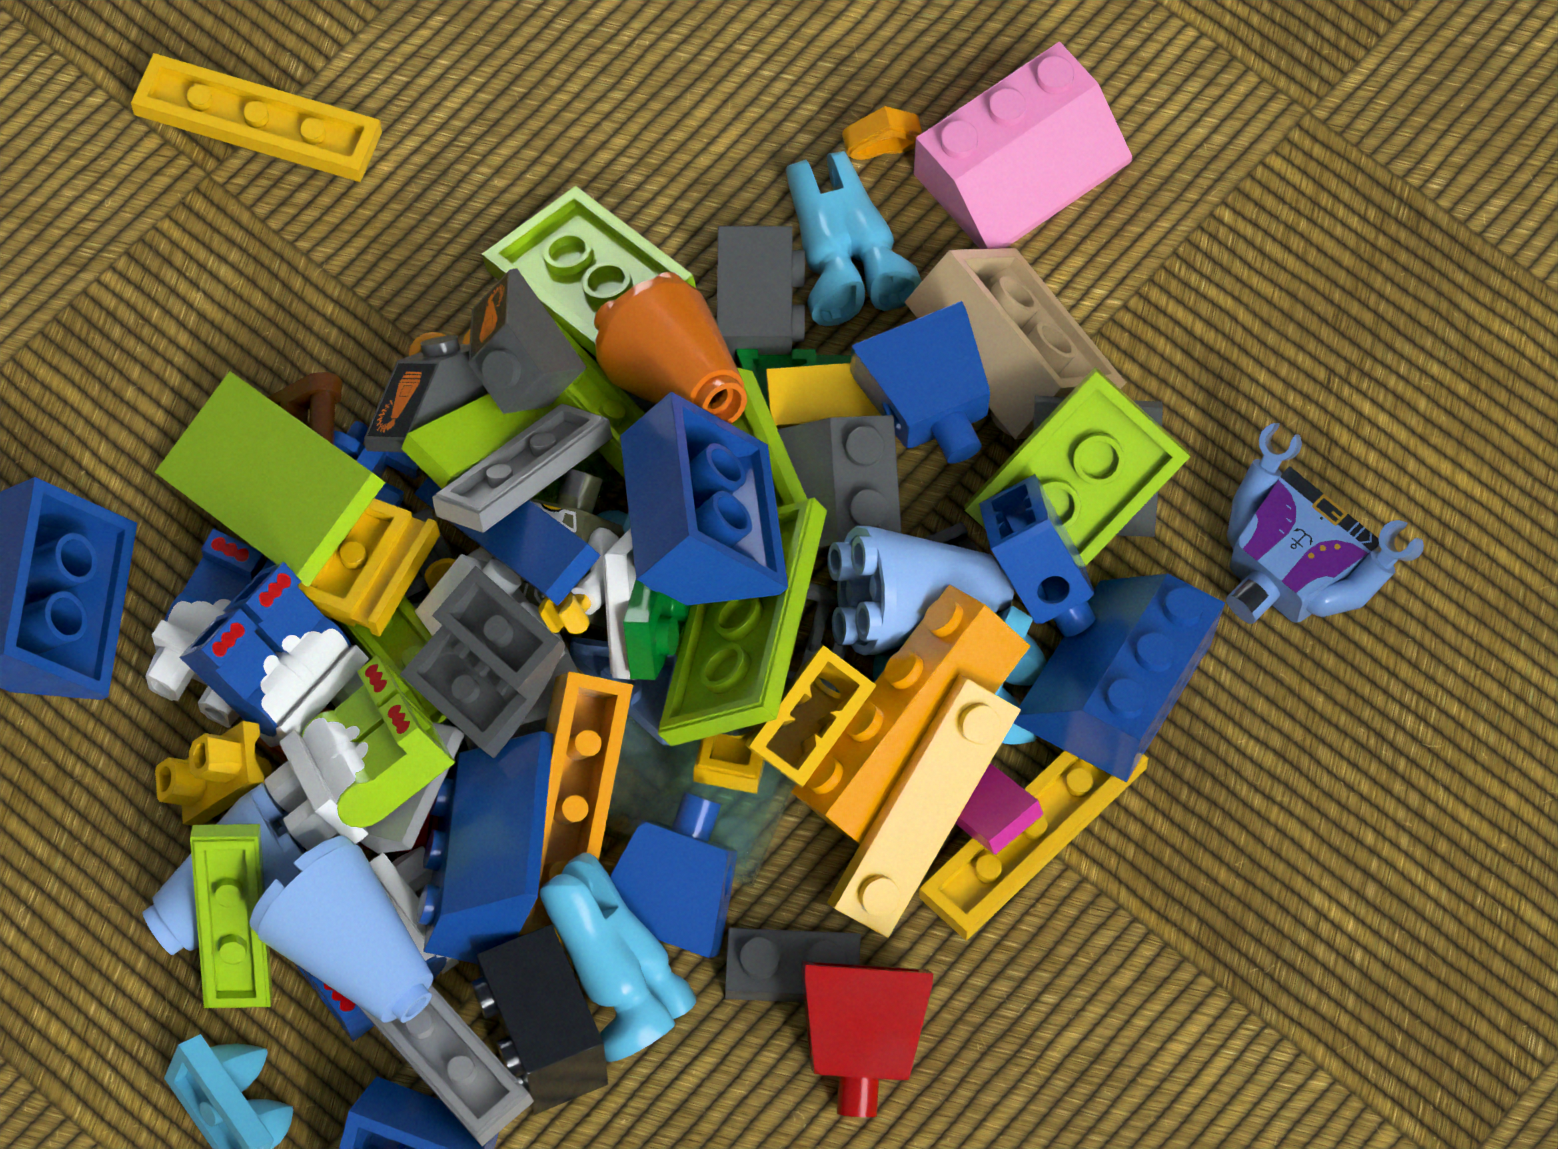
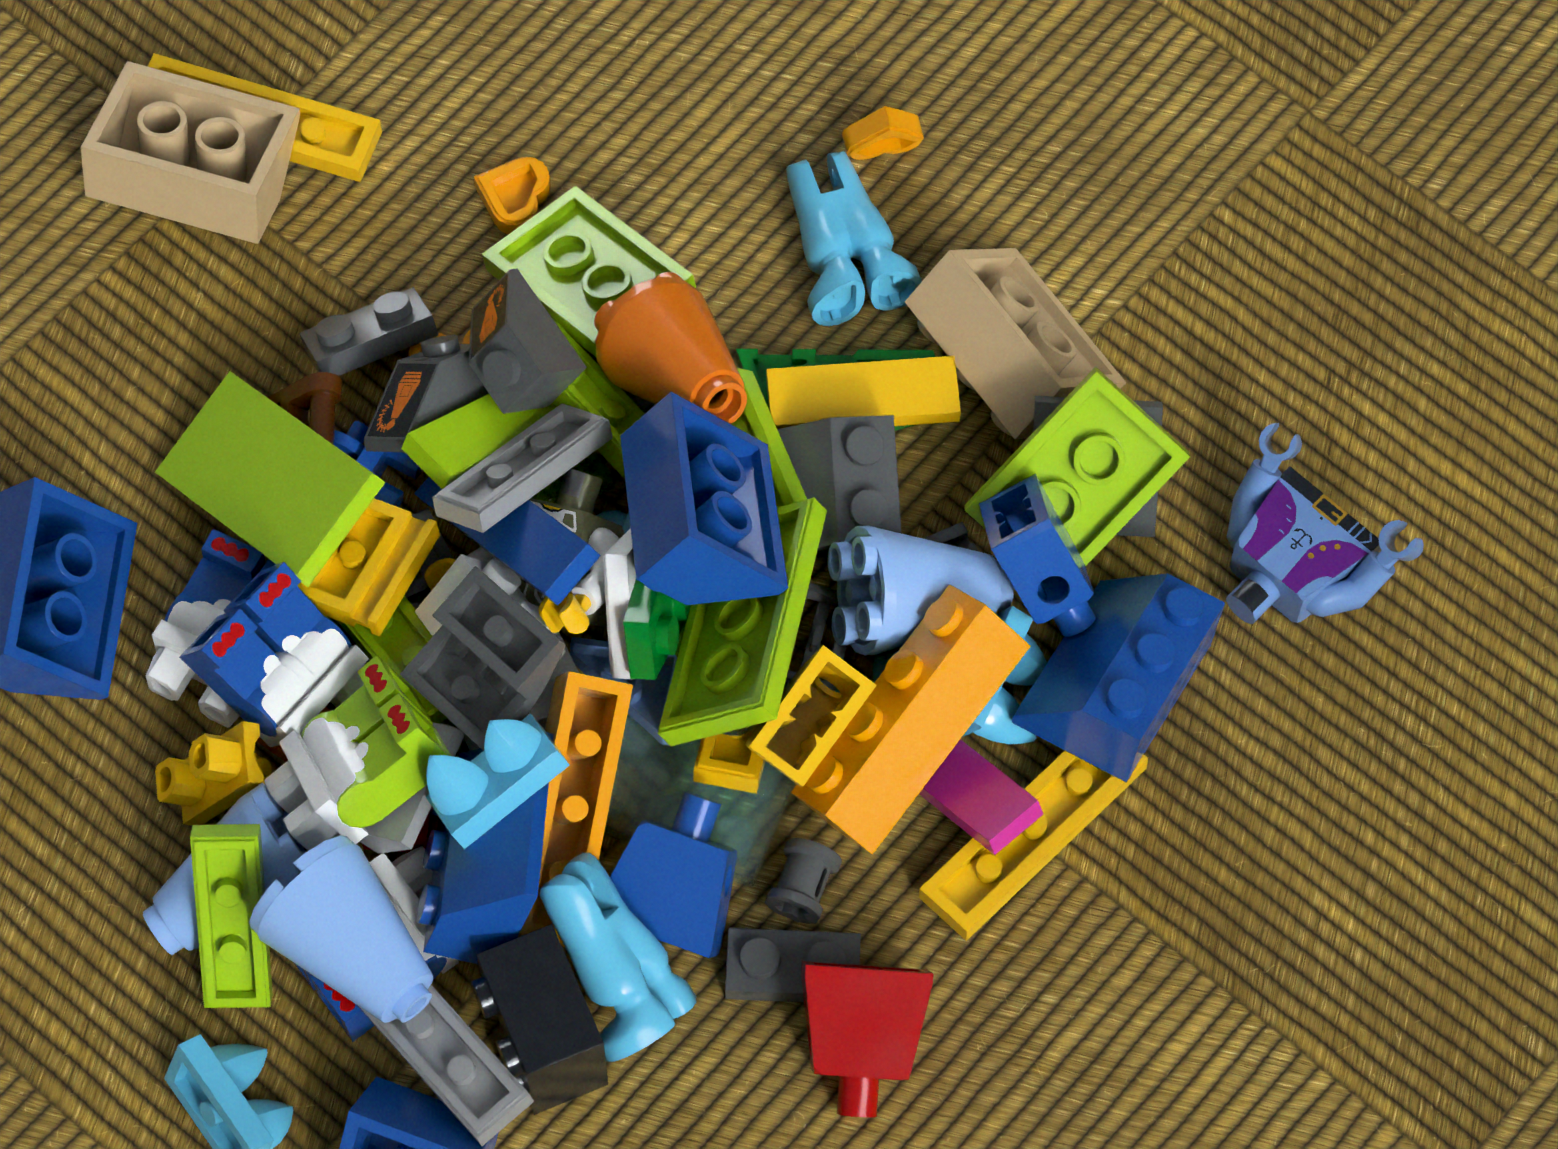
(190, 152): none -> tan slope
(369, 333): none -> dark grey plate
(483, 791): none -> medium azure tile
(513, 191): none -> light orange tile
(756, 289): dark grey brick -> none
(803, 880): none -> dark grey bush
(923, 806): yellow plate -> none
(927, 379): blue torso -> none
(1022, 150): bright pink slope -> none

